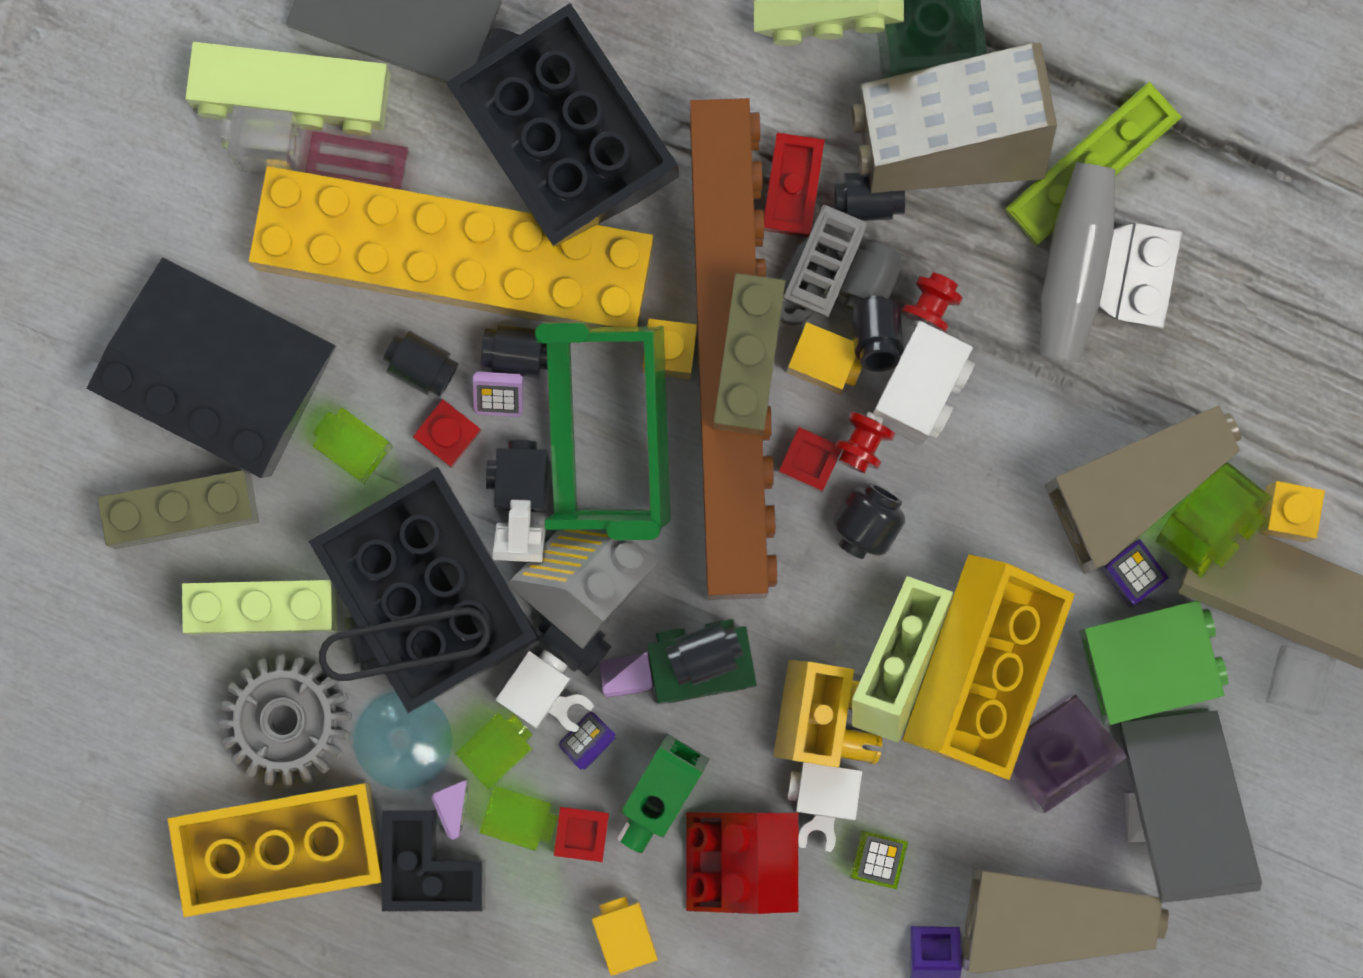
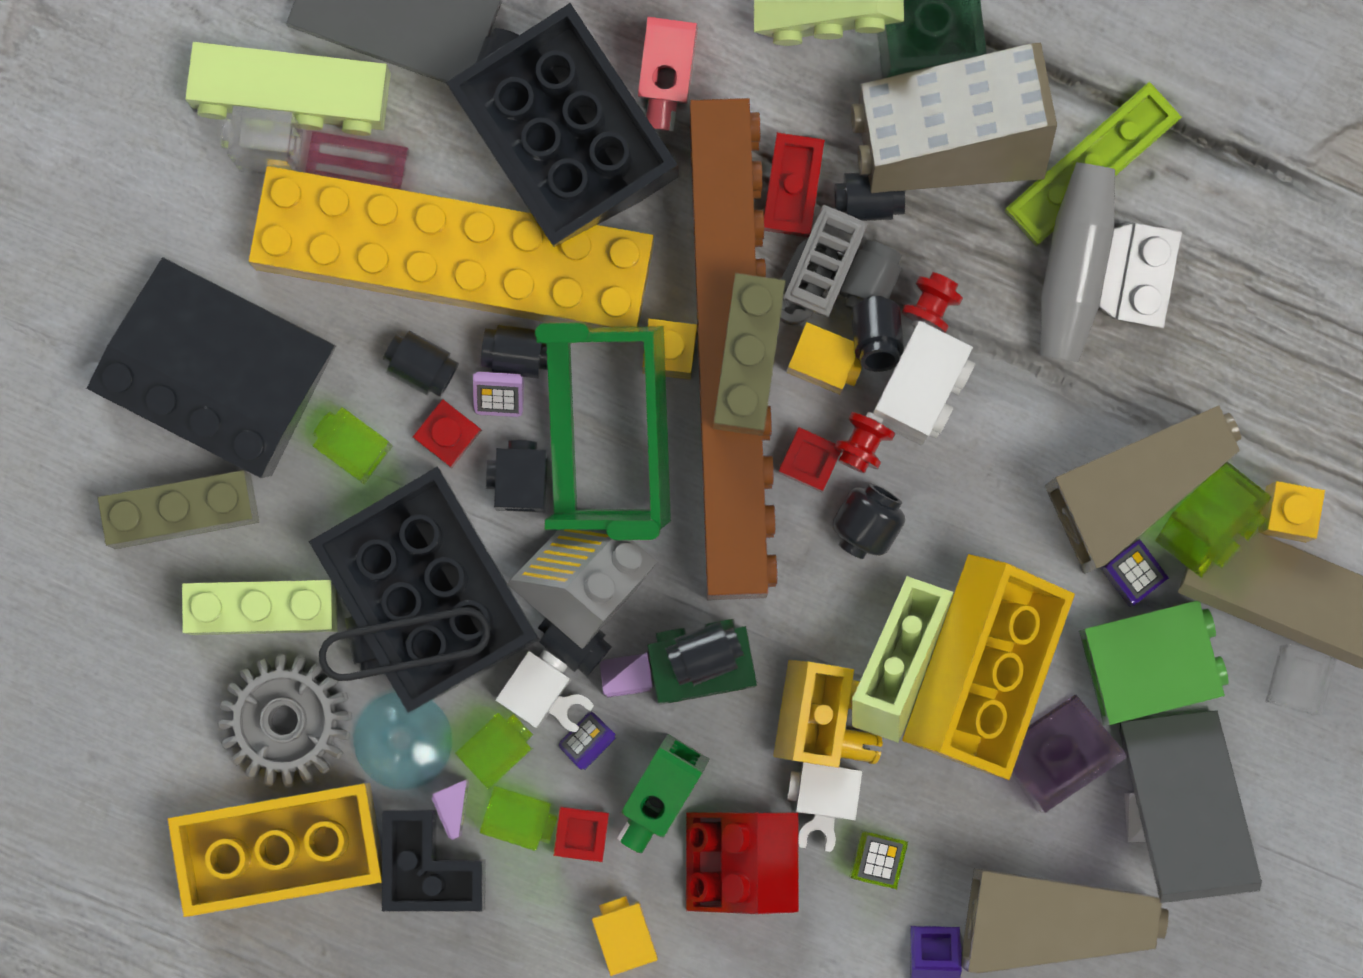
(519, 538): white brick -> none
(667, 46): none -> coral torso

